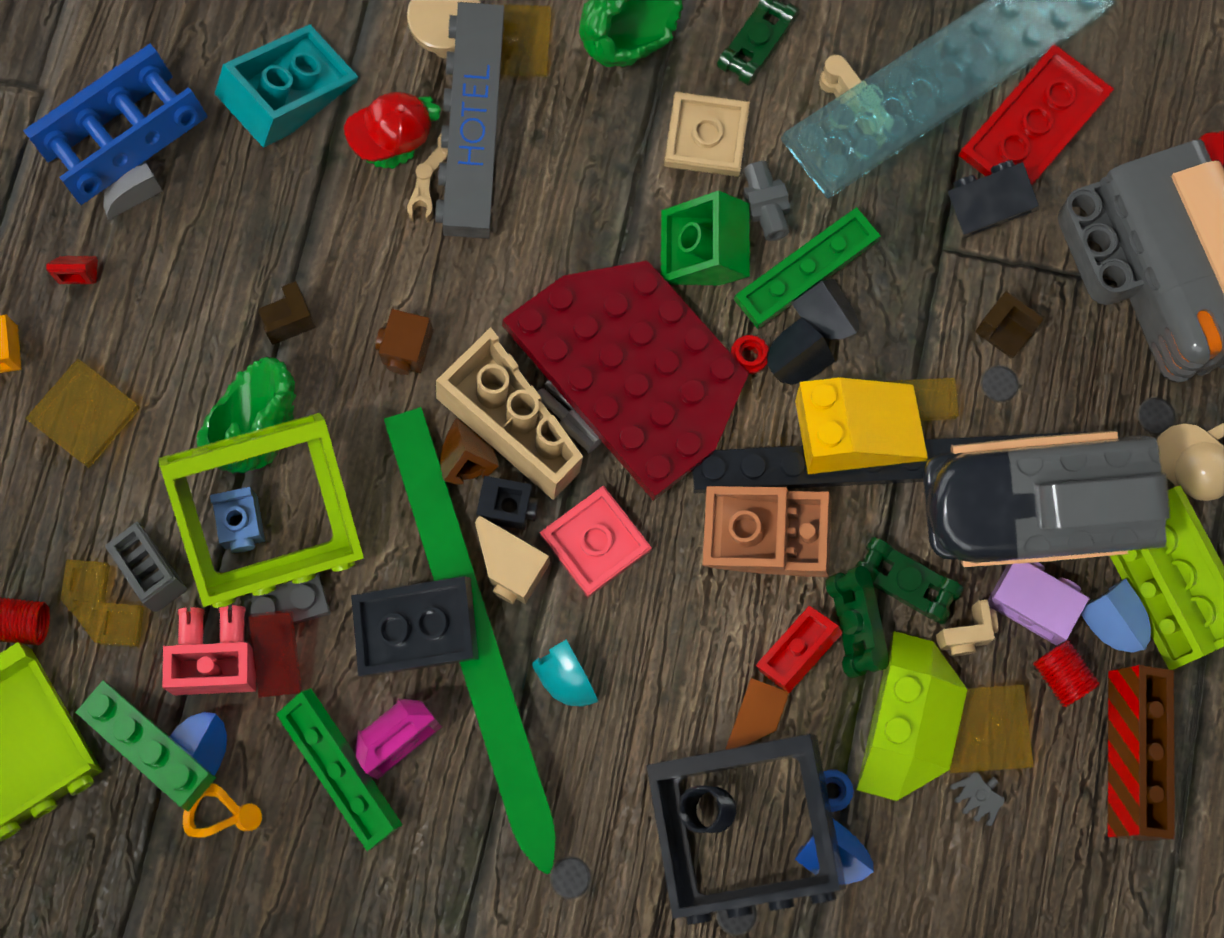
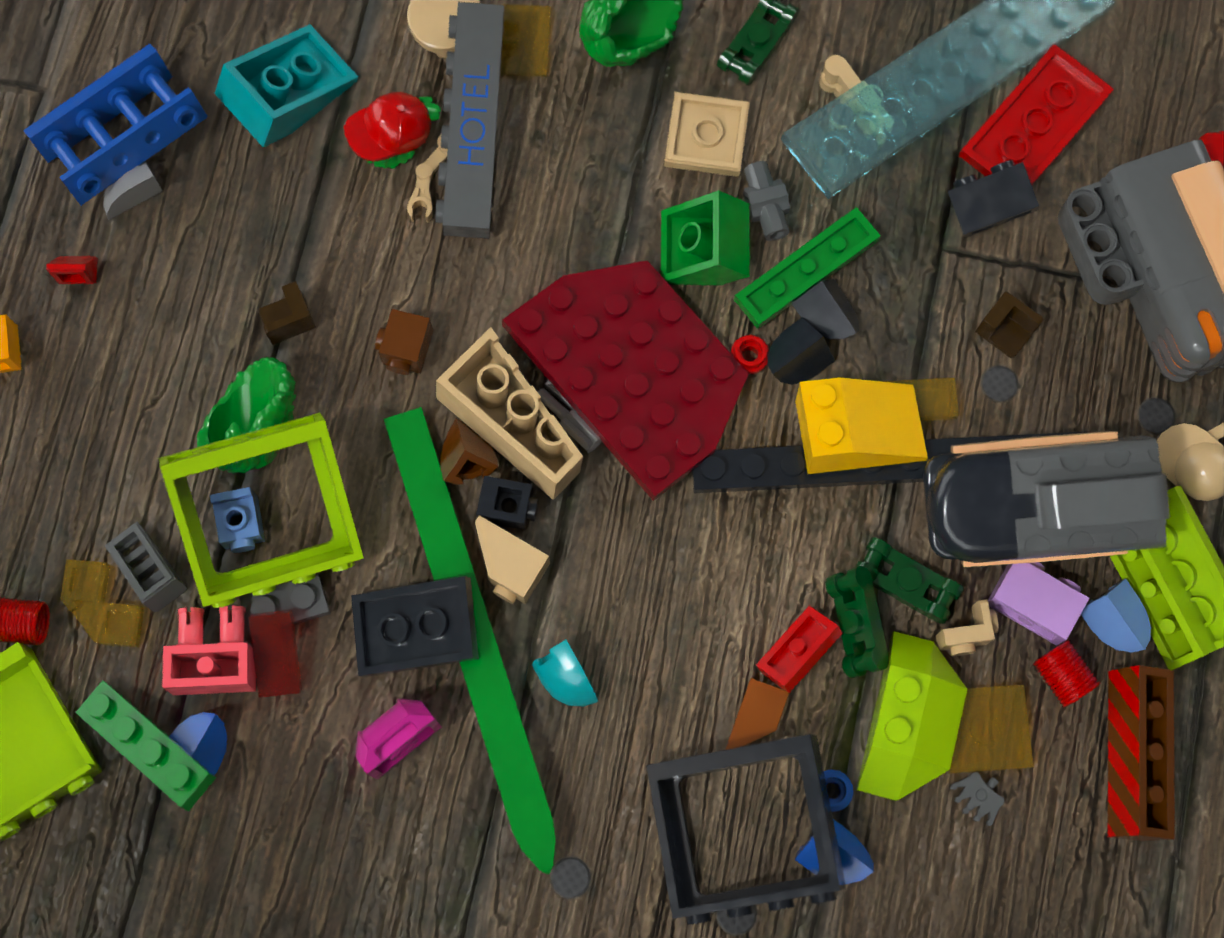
(83, 413): clear yellow tile -> none
(245, 817): light orange piece -> none
(339, 769): green plate -> none
(595, 541): coral tile -> none
(688, 809): black piece -> none
(767, 530): nougat slope -> none

